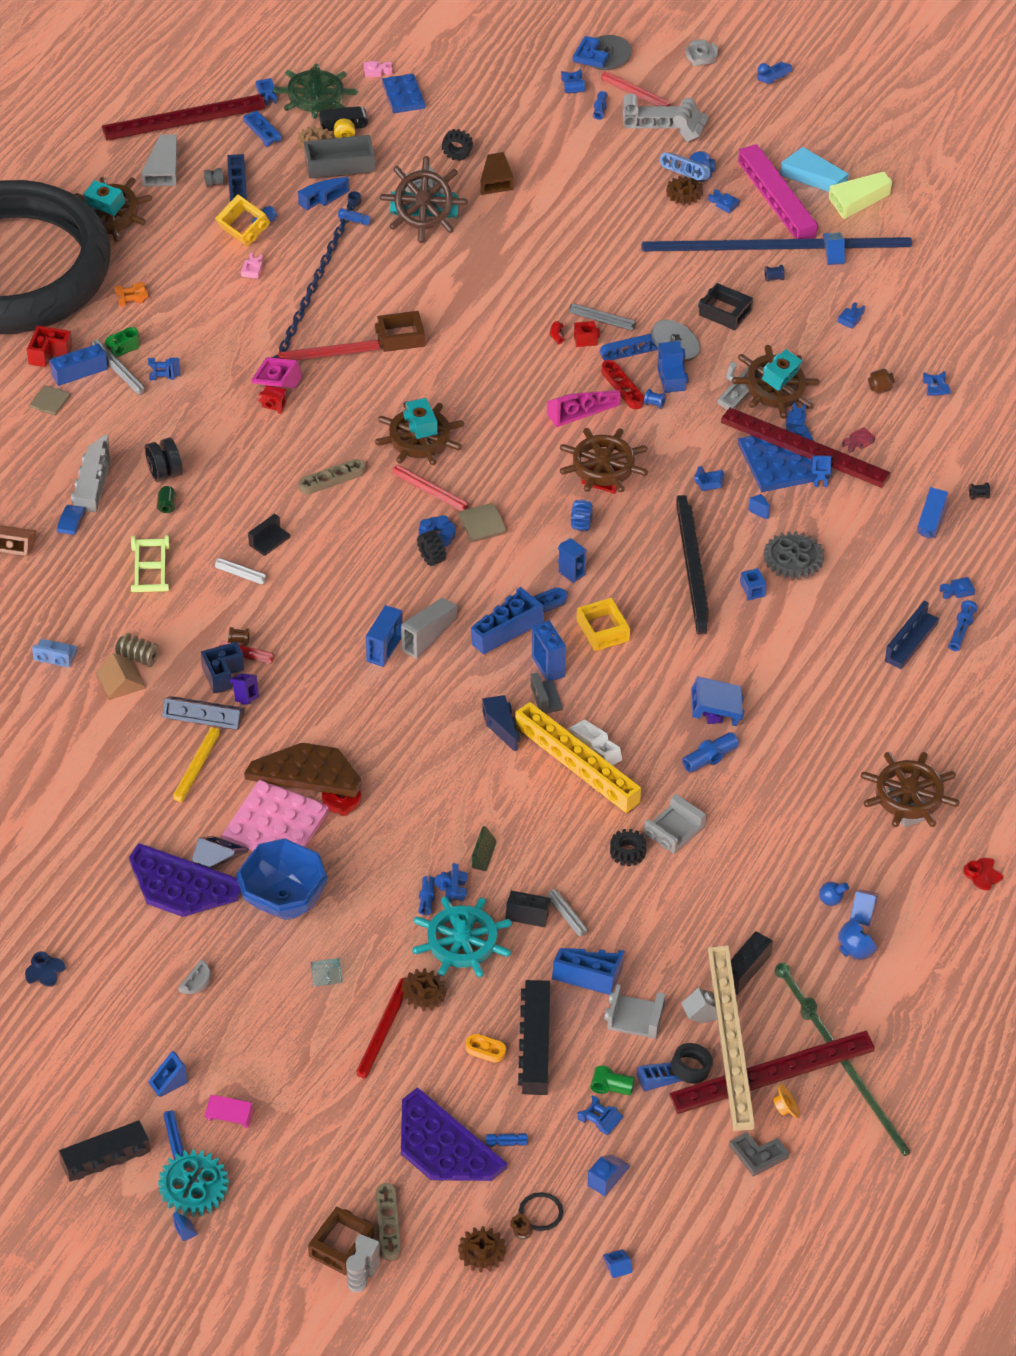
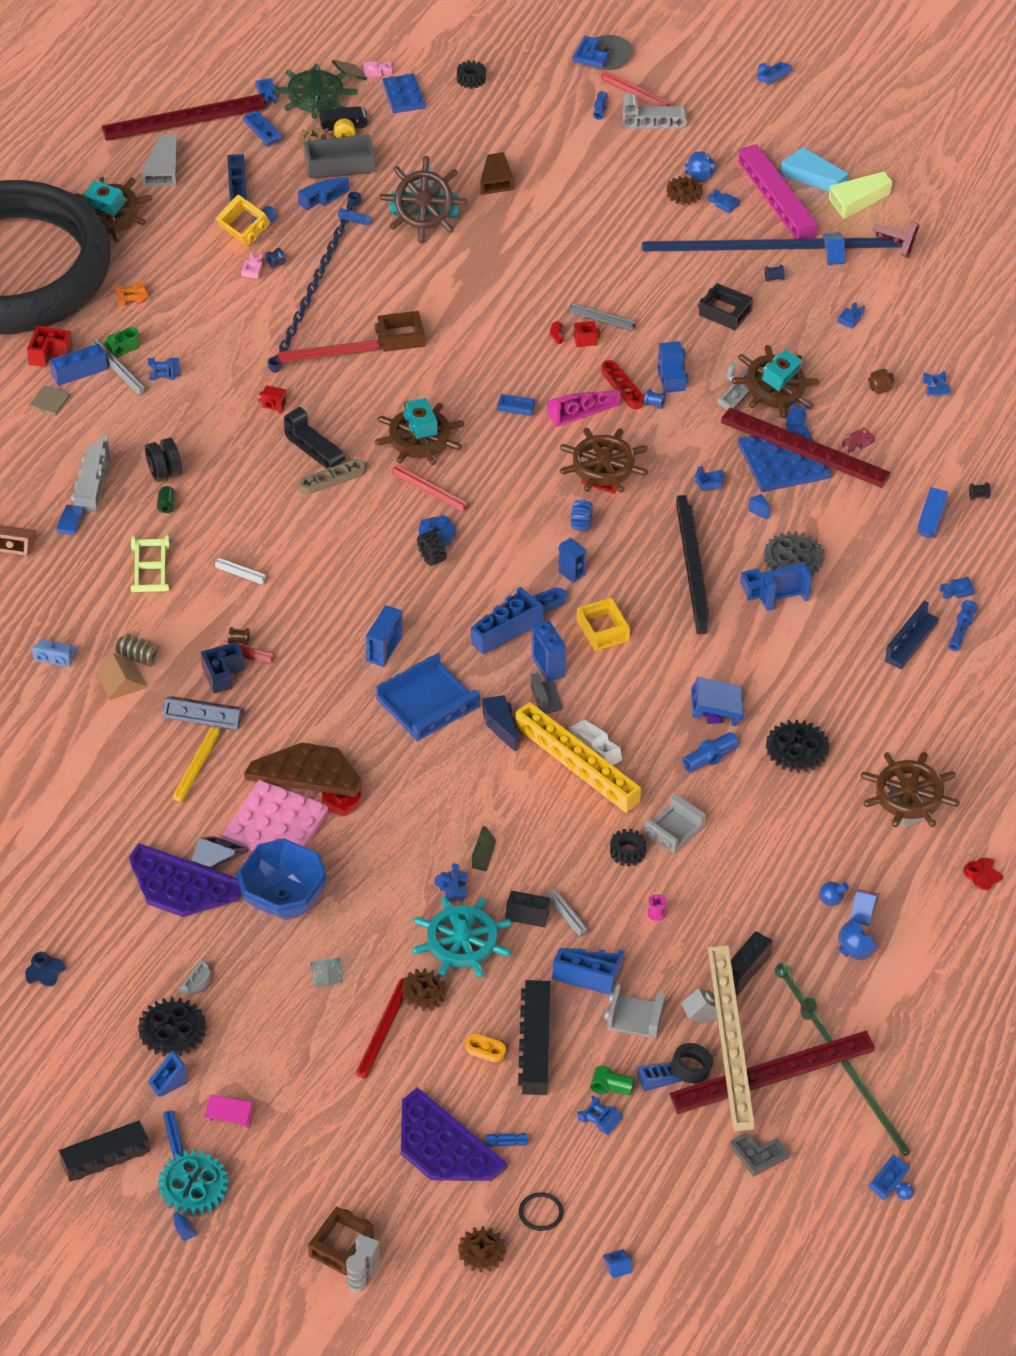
(170, 1032): none -> black gear
(213, 177): dark grey wheel -> none
(245, 688): dark purple brick -> none
(267, 535): black panel -> none
(275, 257): none -> dark blue wheel
(278, 373): dark pink slope -> none
(309, 440): none -> black beam
(349, 69): none -> piece
(388, 1221): dark tan beam -> none
(426, 697): none -> blue panel
(426, 895): blue pin -> none
(427, 626): light grey slope -> none
(457, 152): black tyre -> none
(471, 74): none -> black tyre
(482, 522): dark tan slope -> none
(516, 404): none -> blue plate
(525, 1231): reddish brown bush -> none
(573, 81): blue piece -> none
(606, 1173): blue slope -> none
(609, 351): blue beam -> none
(656, 907): none -> dark pink bush
(673, 331): piece -> none
(684, 169): medium blue beam -> none
(689, 119): light grey legs -> none
(701, 52): light grey plate -> none
(785, 583): none -> blue panel
(785, 1102): light orange piece -> none
(797, 746): none -> black gear
(821, 465): blue plate -> none
(889, 1178): none -> blue plate
(899, 237): none -> bracket

